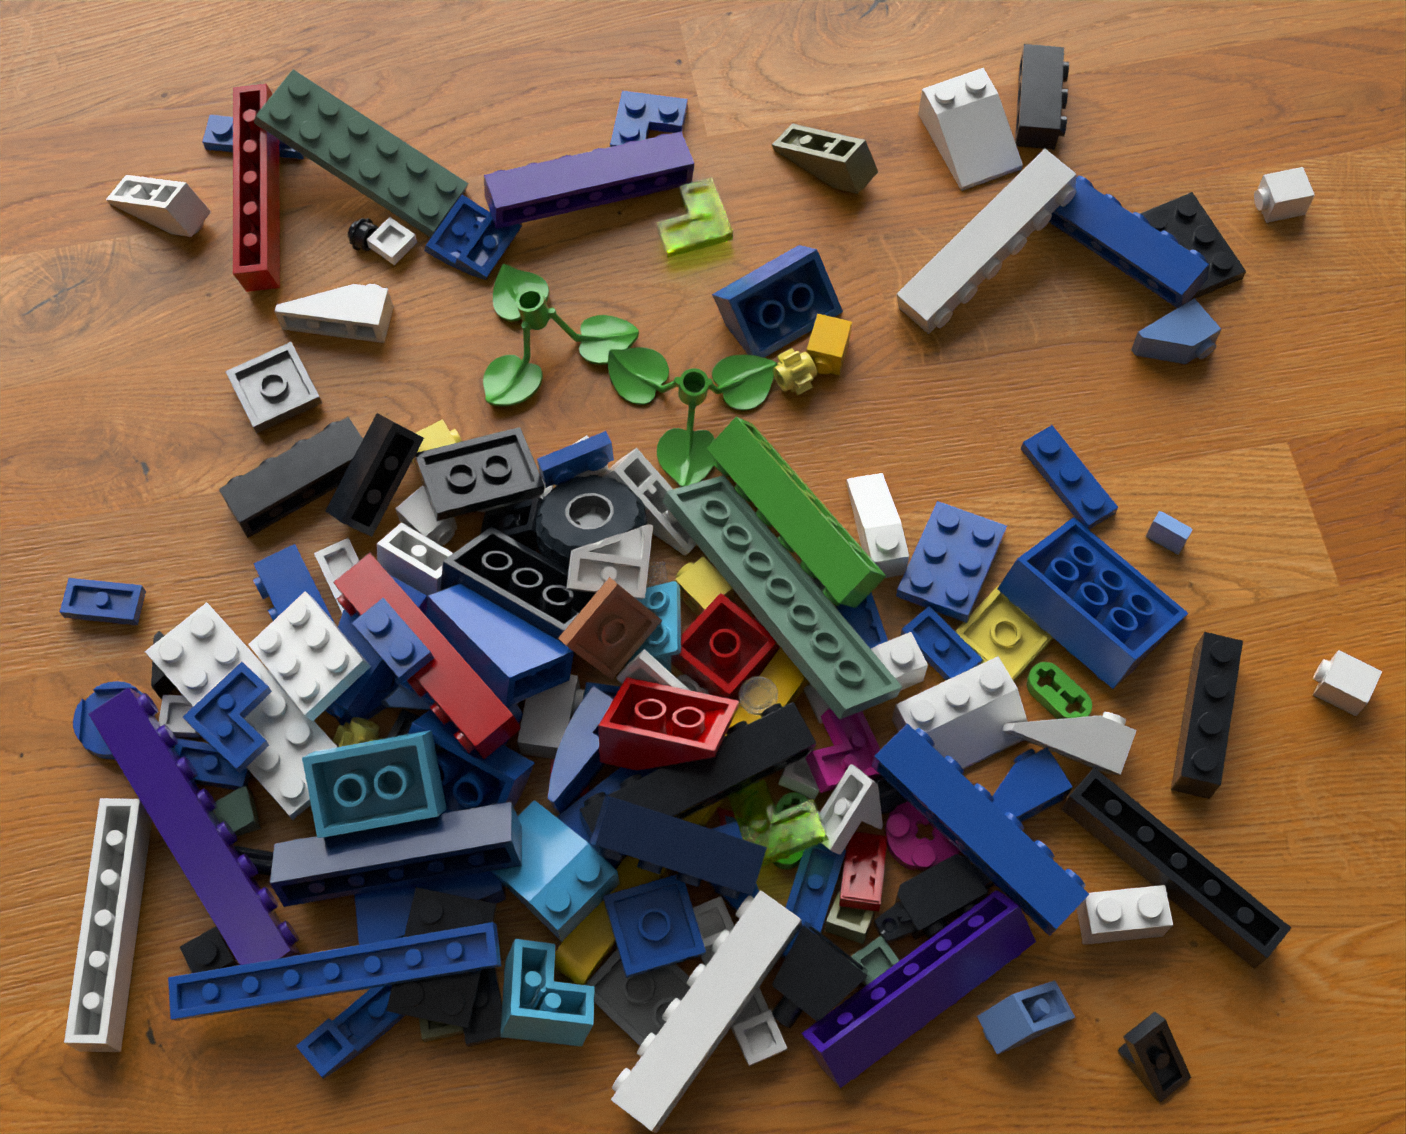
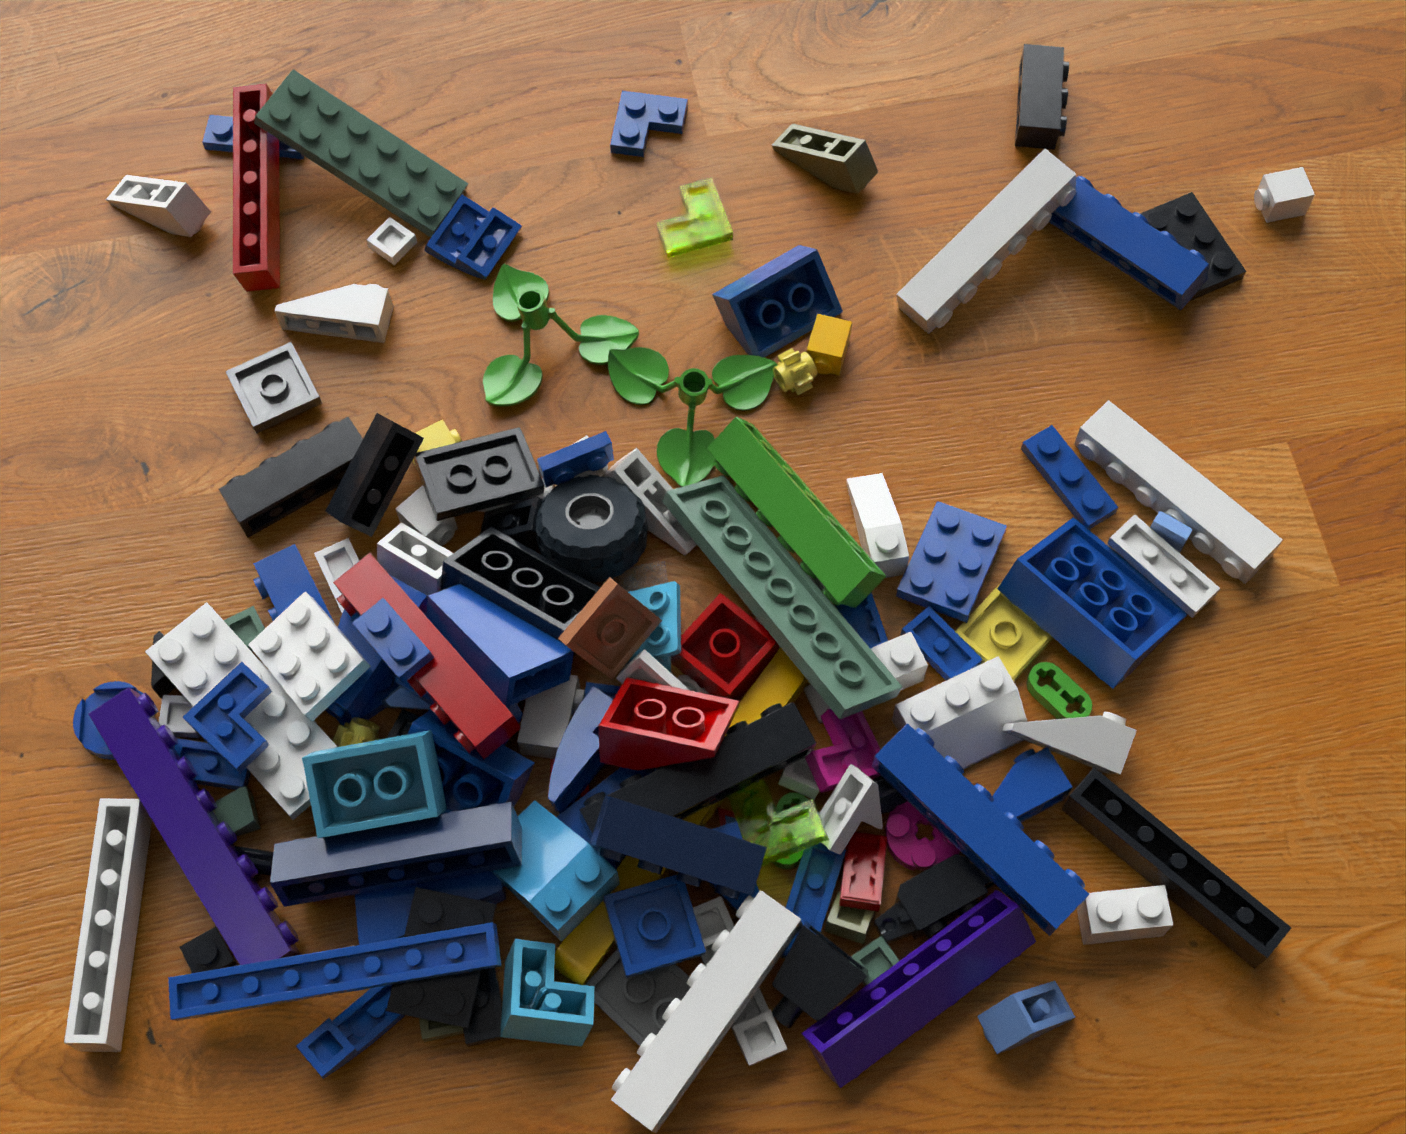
(103, 601): blue plate -> none
(246, 625): none -> sand green plate
(360, 232): black plate -> none
(588, 179): brick -> none
(619, 557): white wing -> none
(701, 585): light yellow brick -> none
(758, 694): clear plate -> none
(970, 128): white slope -> none
(1155, 1057): black slope -> none
(1163, 565): none -> white plate
(1174, 487): none -> white brick
(1179, 335): medium blue slope -> none
(1207, 715): black brick -> none
(1346, 682): white brick -> none

